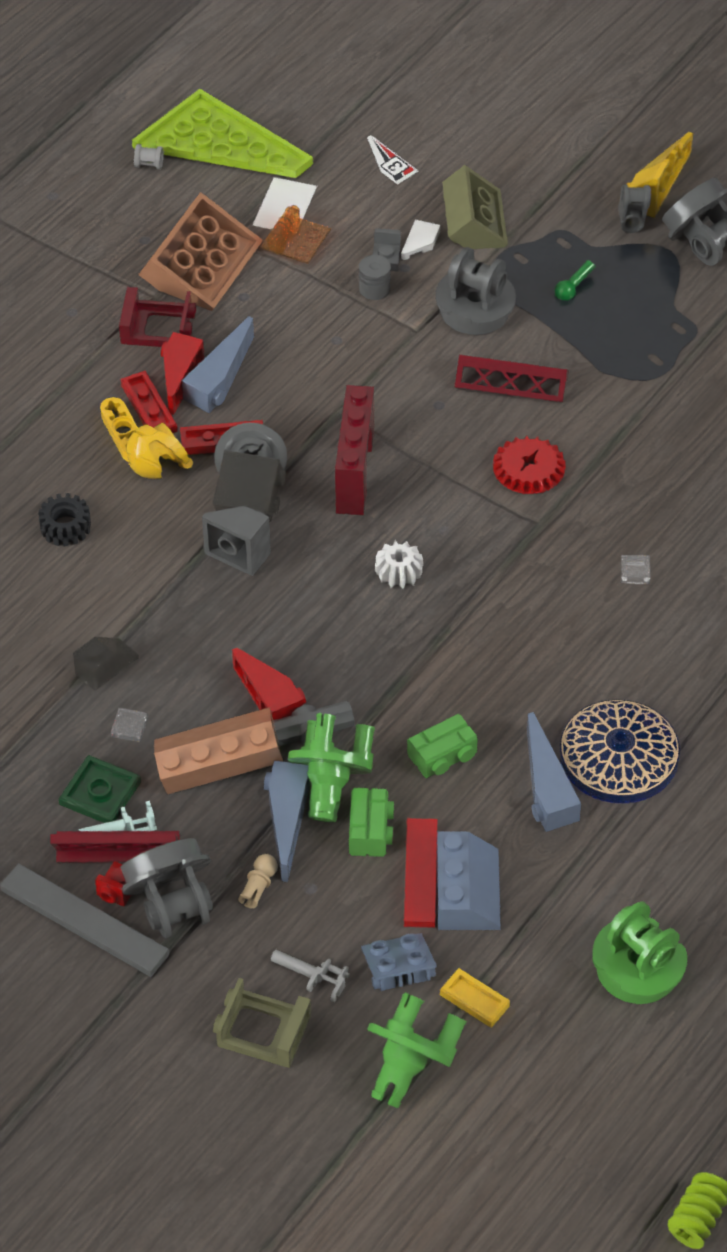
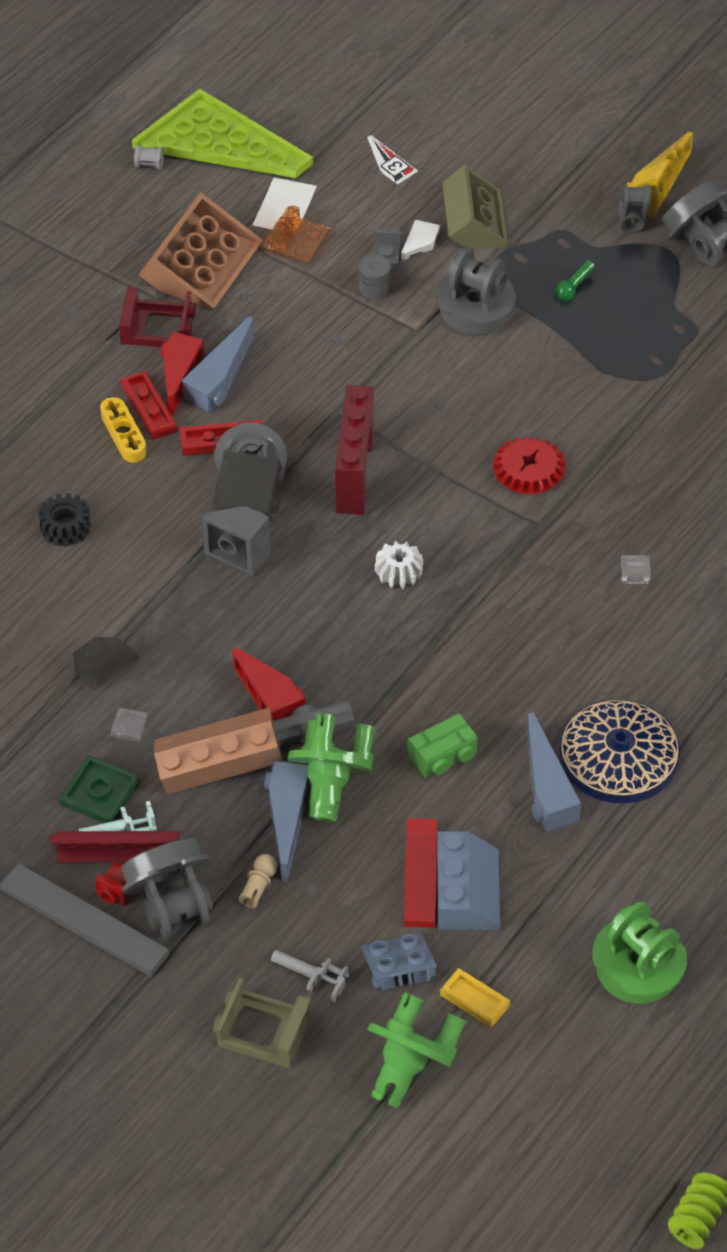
(148, 445): yellow helmet -> none
(369, 822): bright green brick -> none
(513, 368): dark red fence -> none

